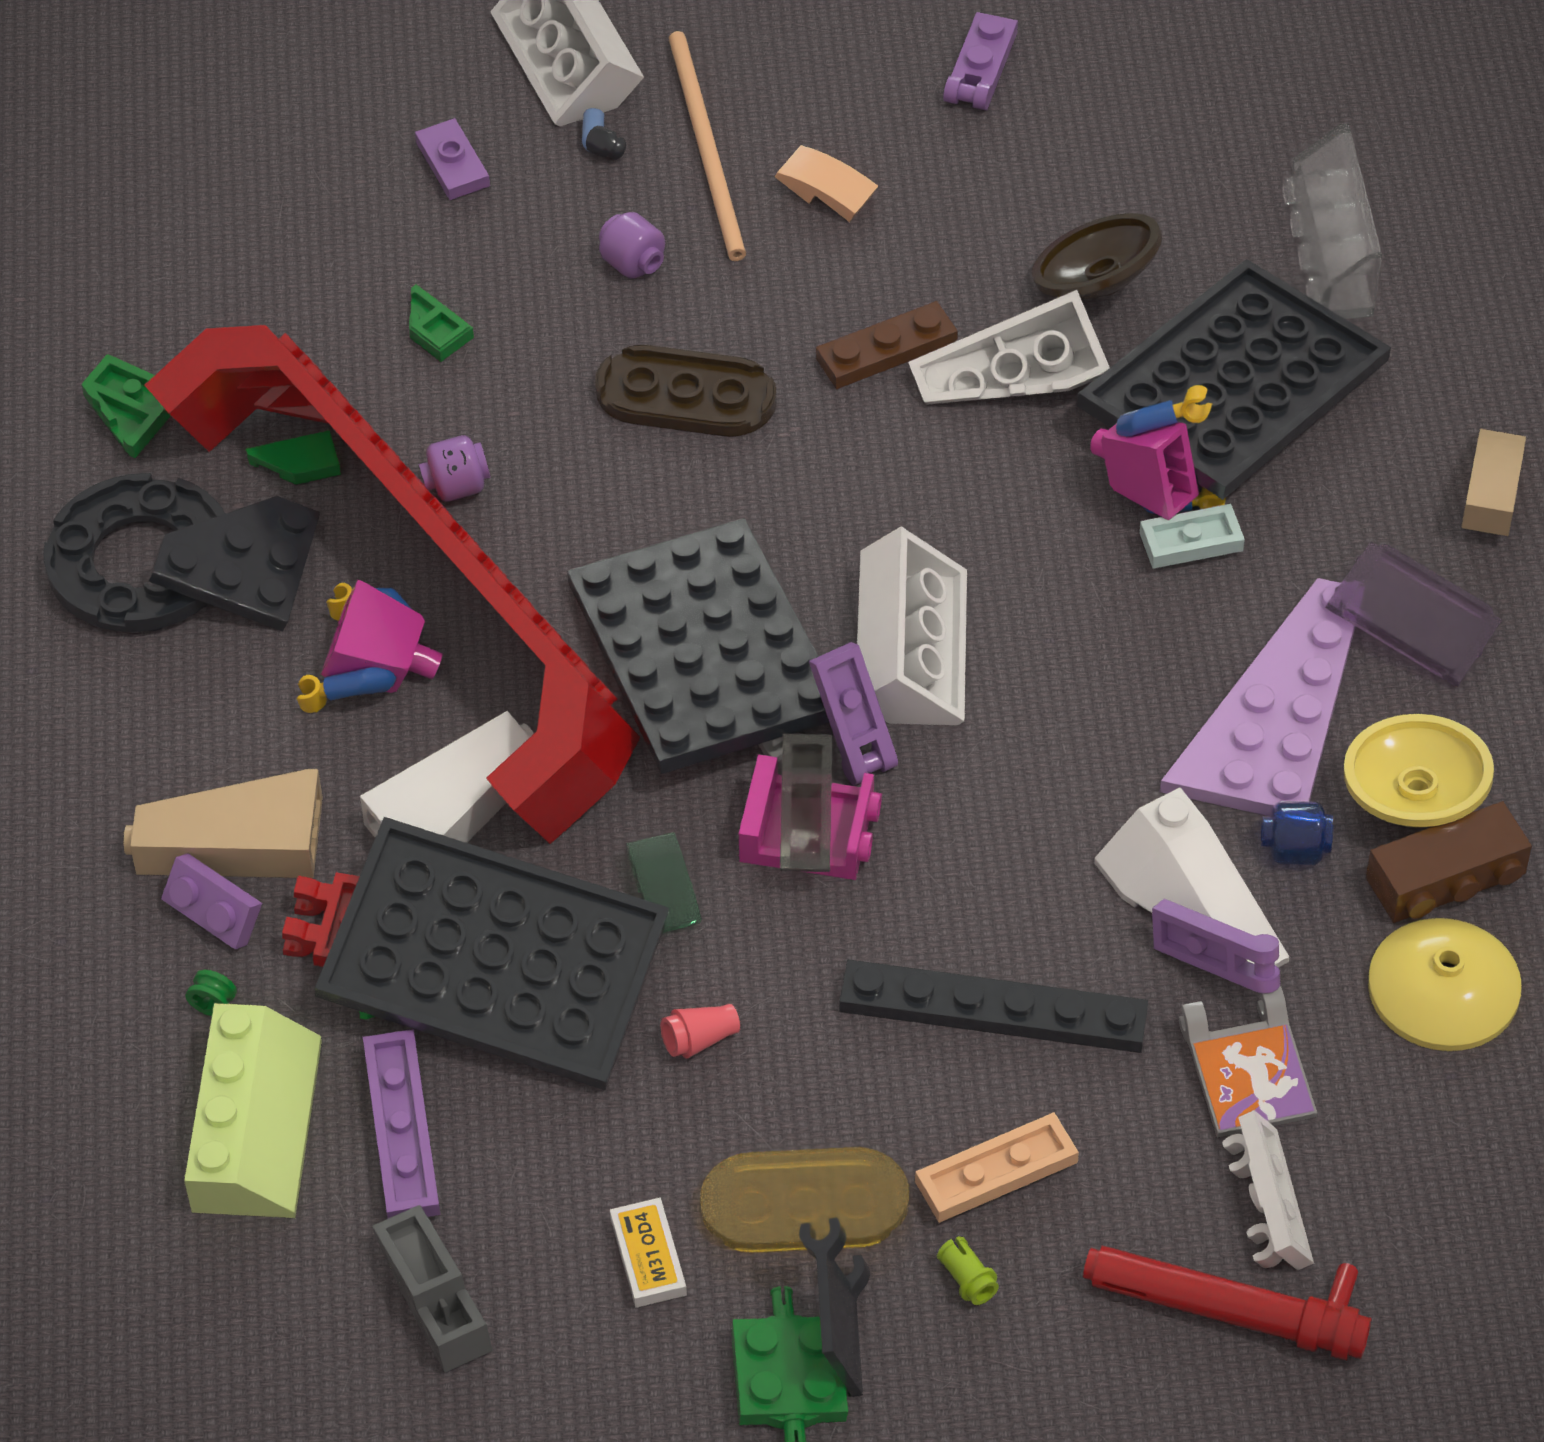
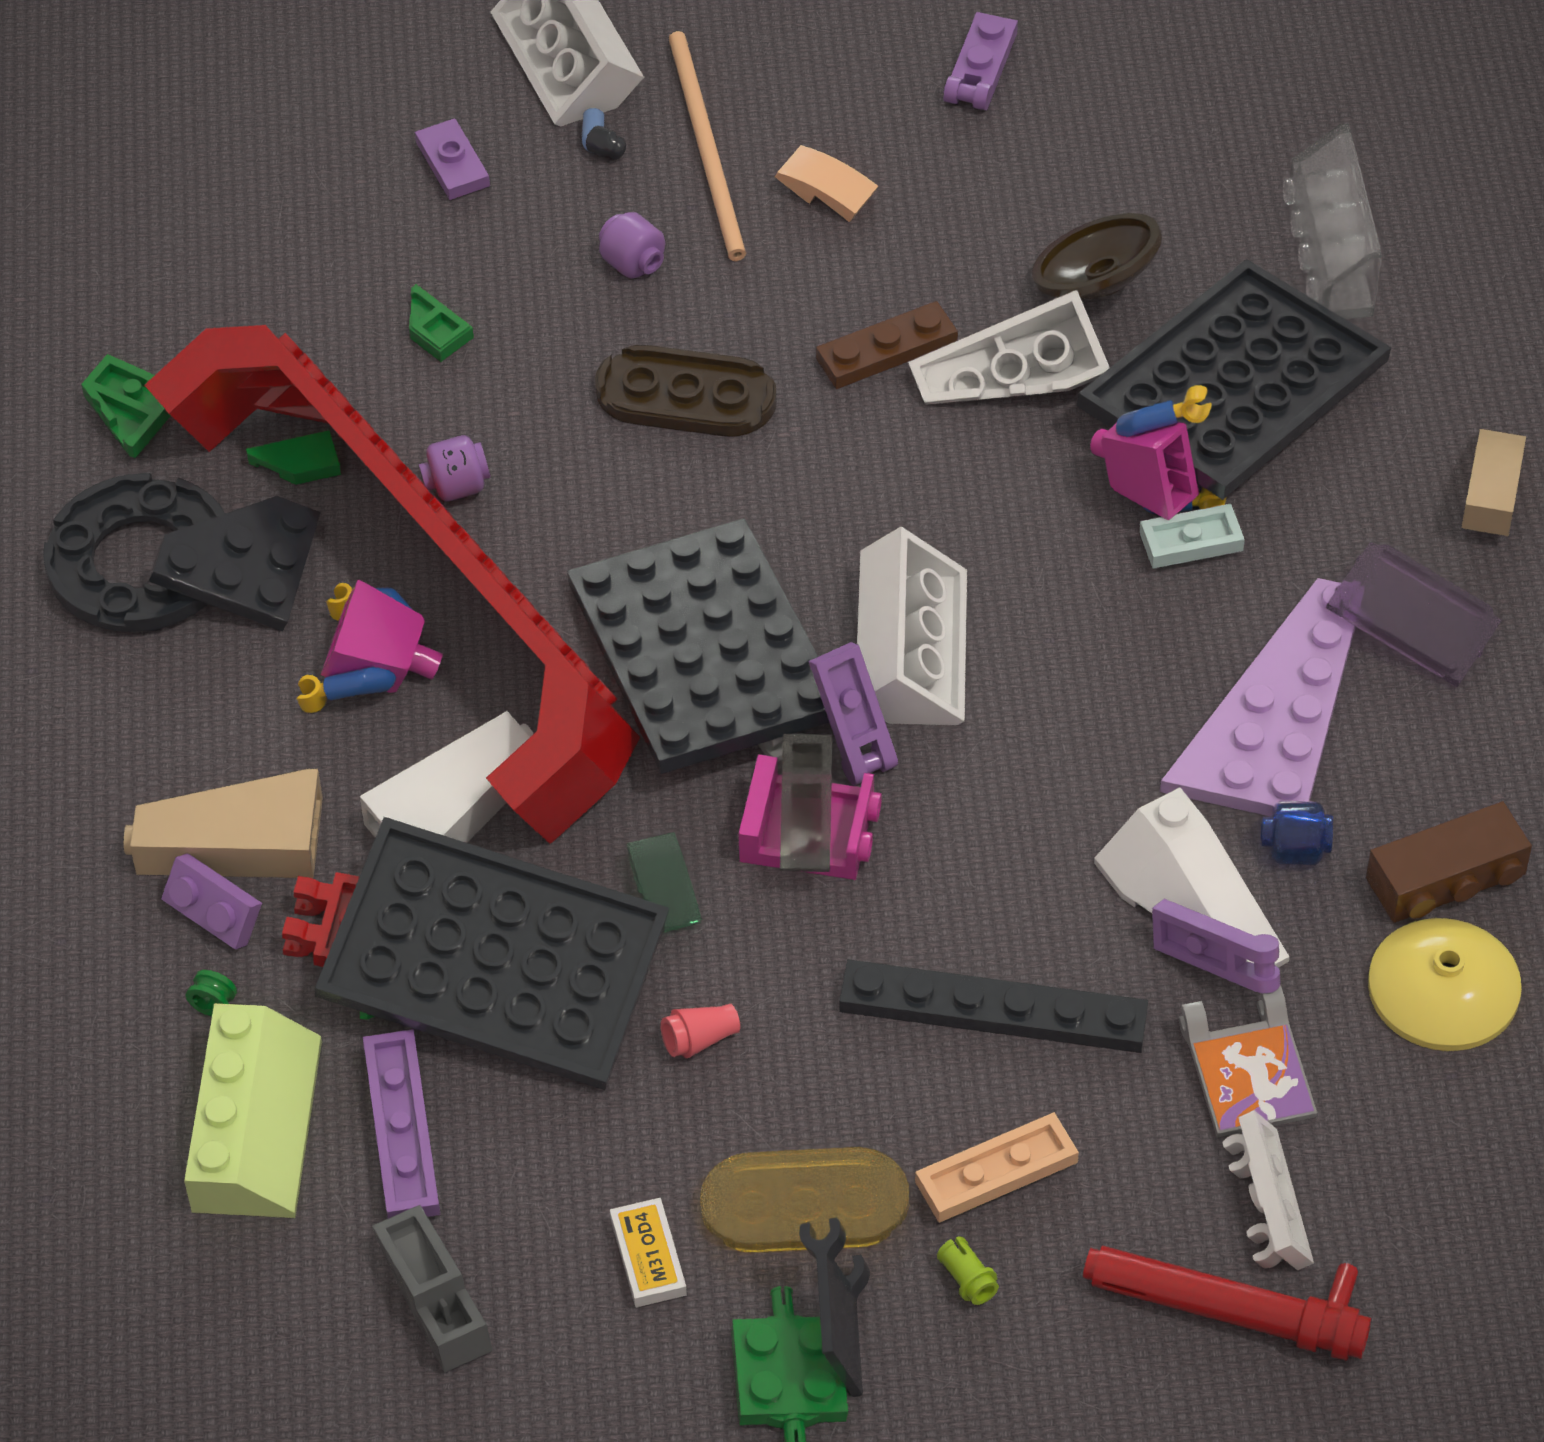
(1418, 770): light yellow dish -> none

